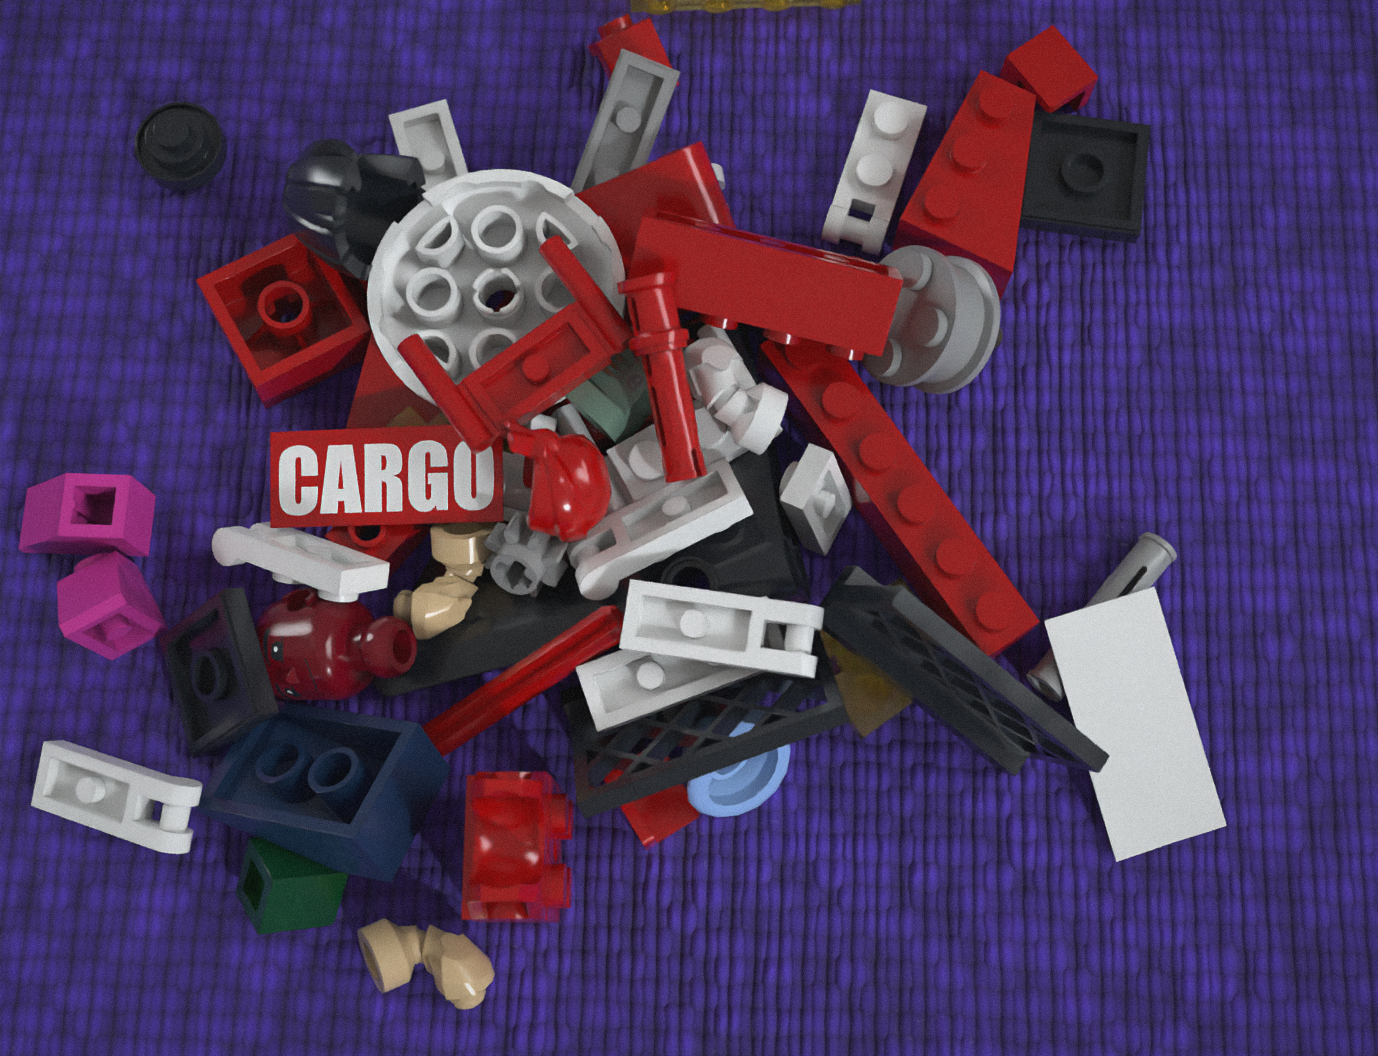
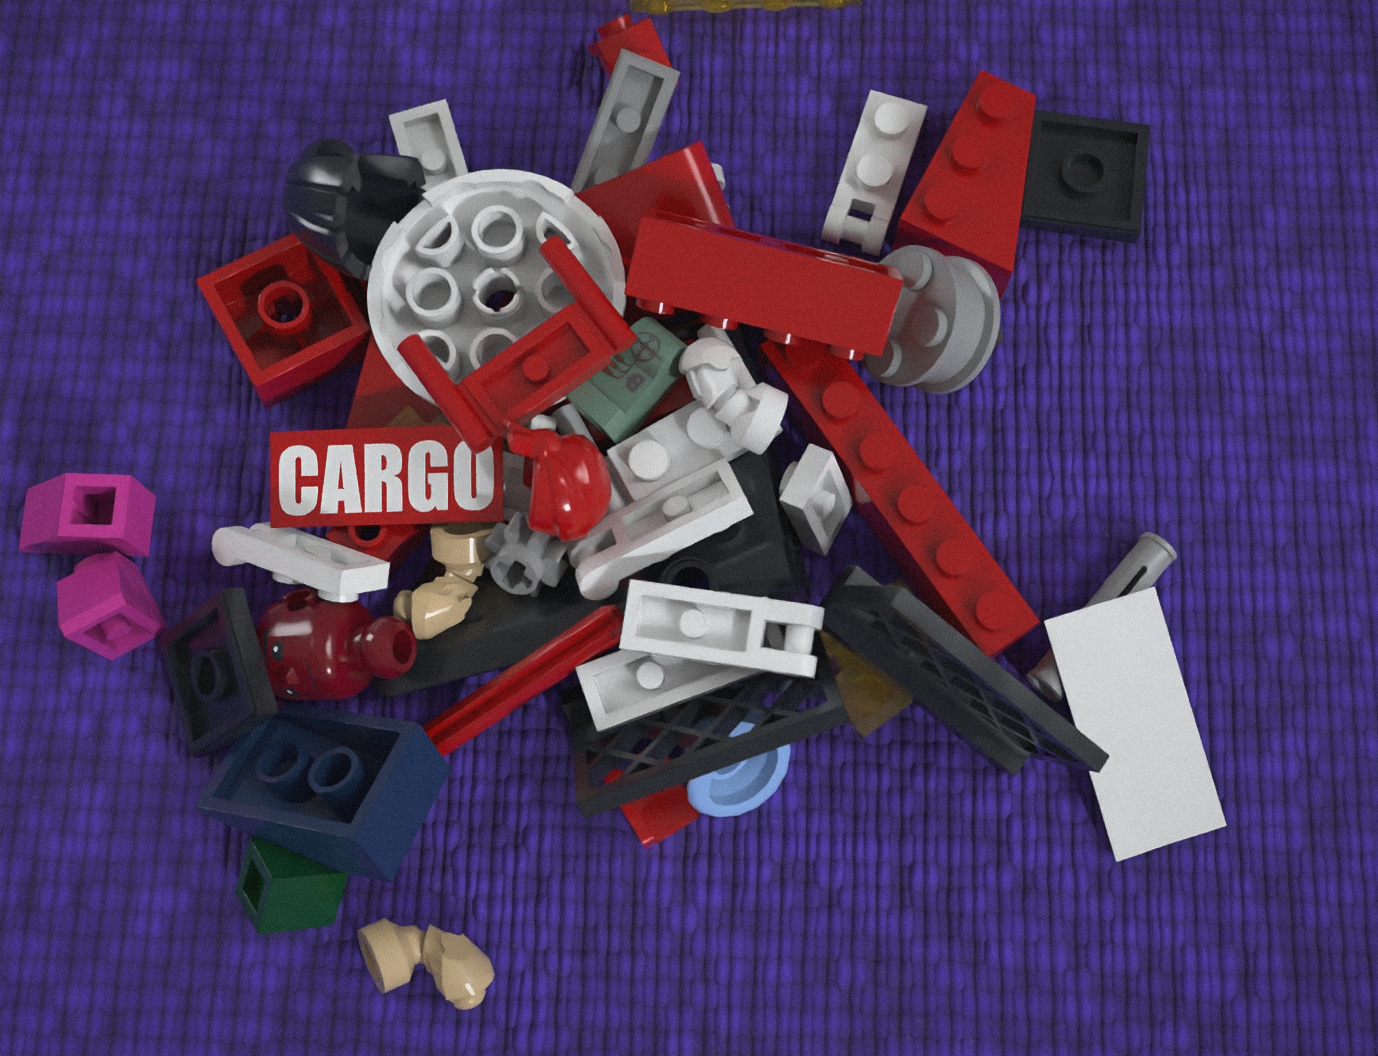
(115, 796): white plate -> none
(181, 146): black plate -> none
(515, 848): red brick -> none
(660, 345): red pin -> none
(1050, 71): red panel -> none

